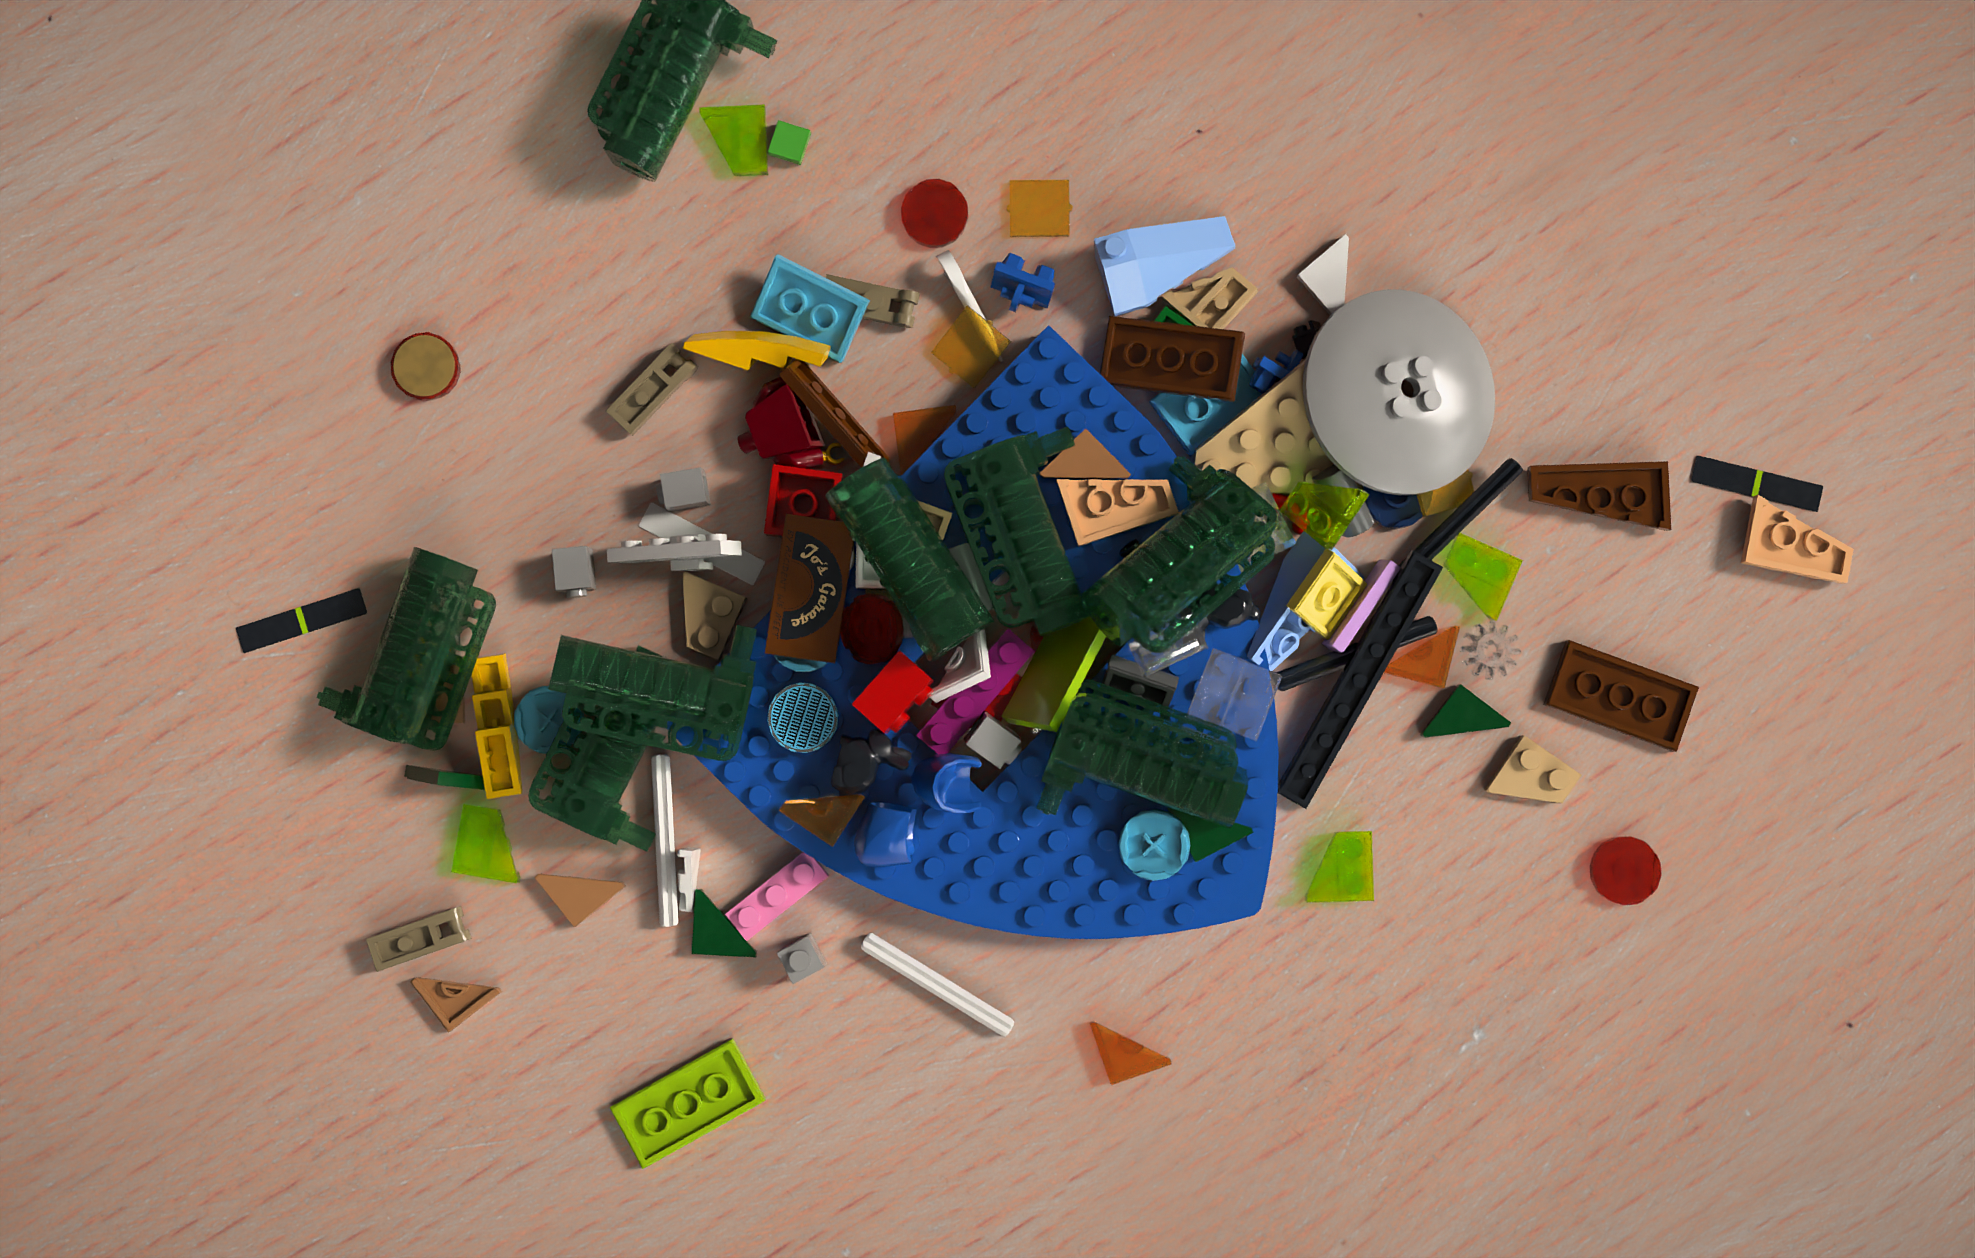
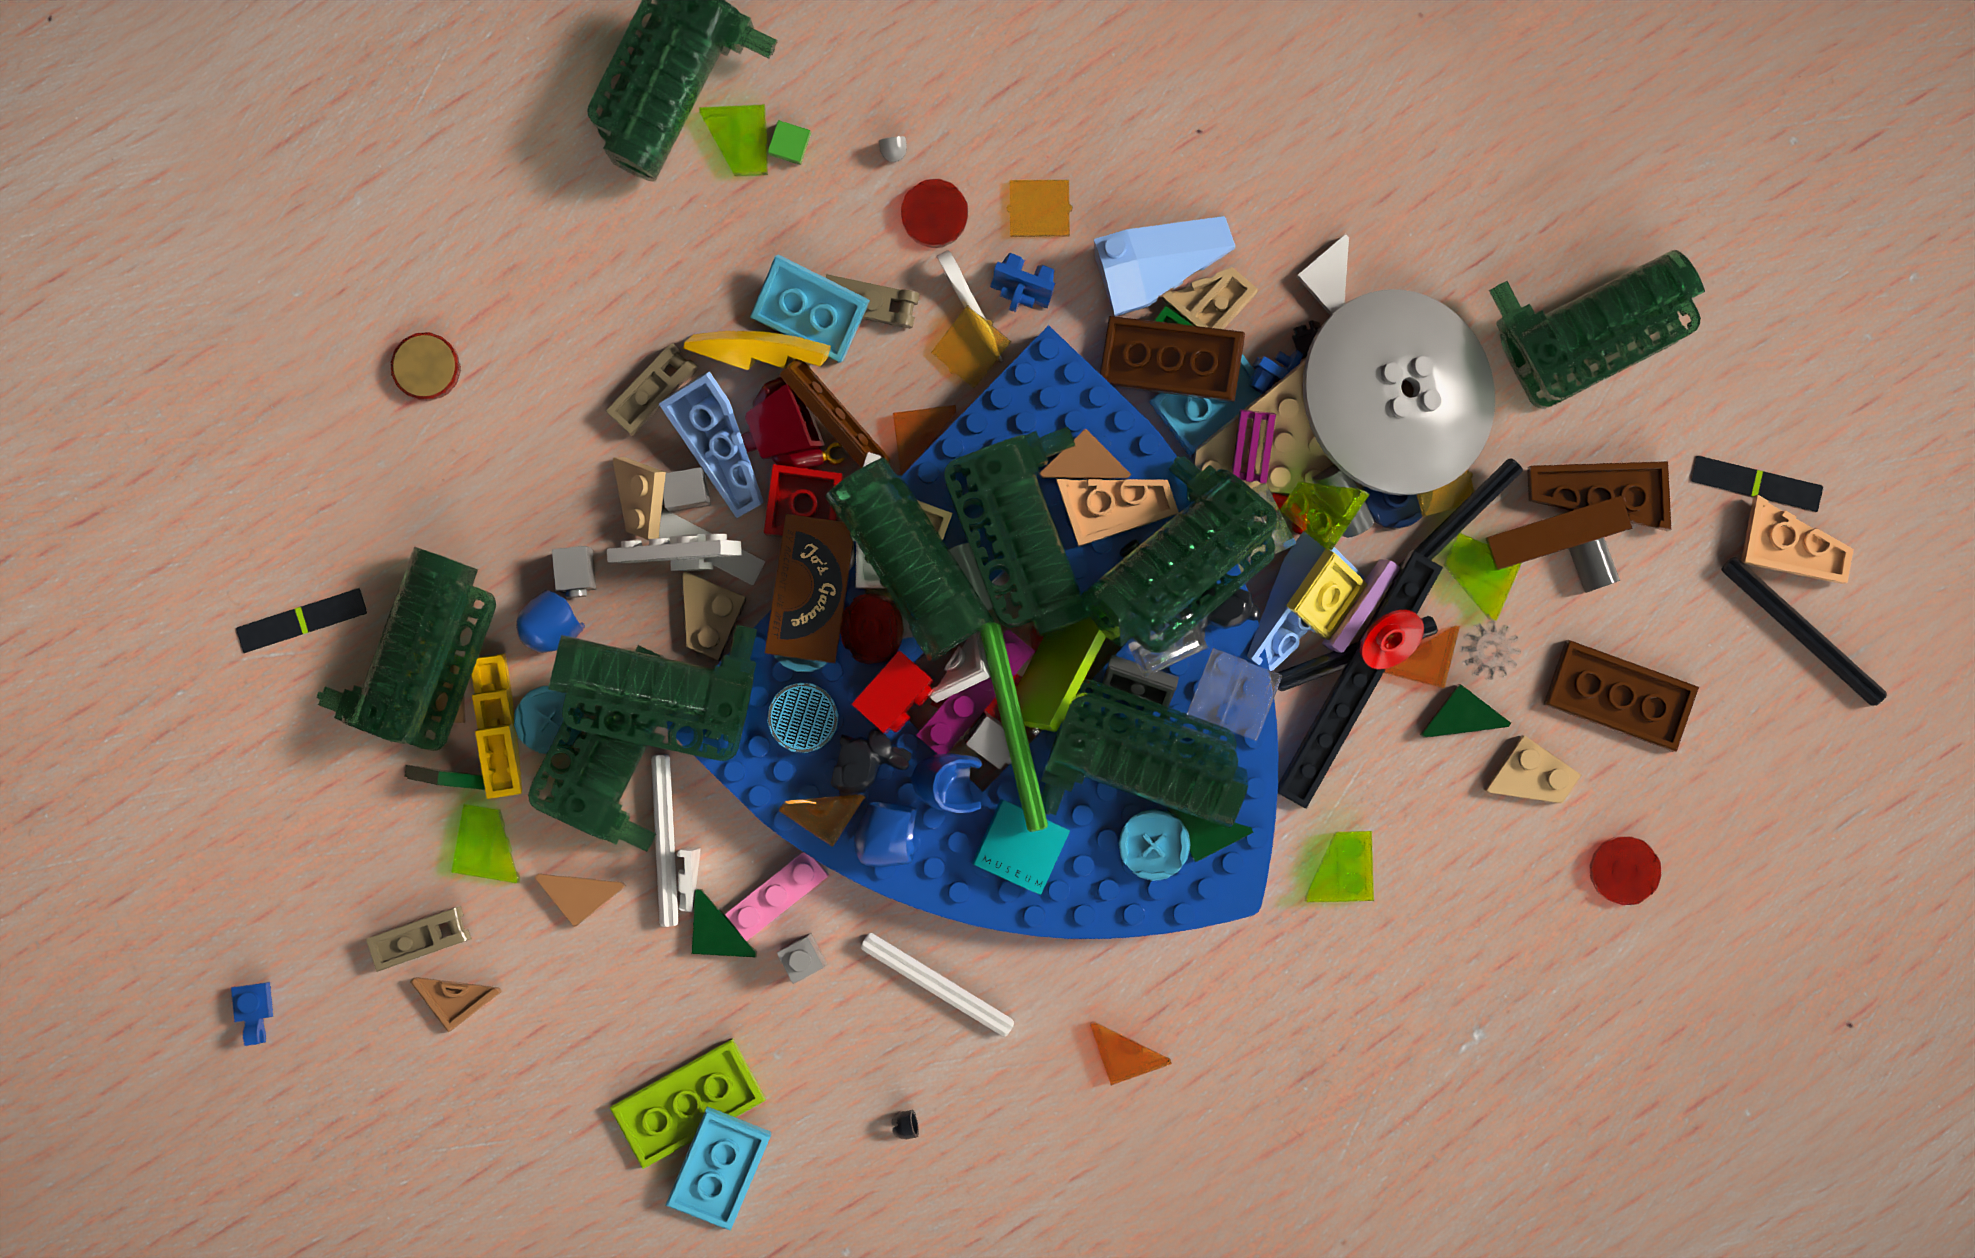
(251, 1005): none -> blue plate
(545, 621): none -> blue piece
(640, 496): none -> tan wing
(712, 435): none -> light blue wedge
(718, 1168): none -> medium azure tile
(893, 148): none -> light grey hinge
(905, 1125): none -> black hinge
(1014, 728): none -> bright green axle
(1017, 853): none -> teal slope
(1257, 416): none -> magenta tile
(1392, 639): none -> red dish
(1558, 533): none -> reddish brown tile
(1594, 565): none -> dark grey brick
(1596, 323): none -> clear green piece
(1804, 631): none -> black axle

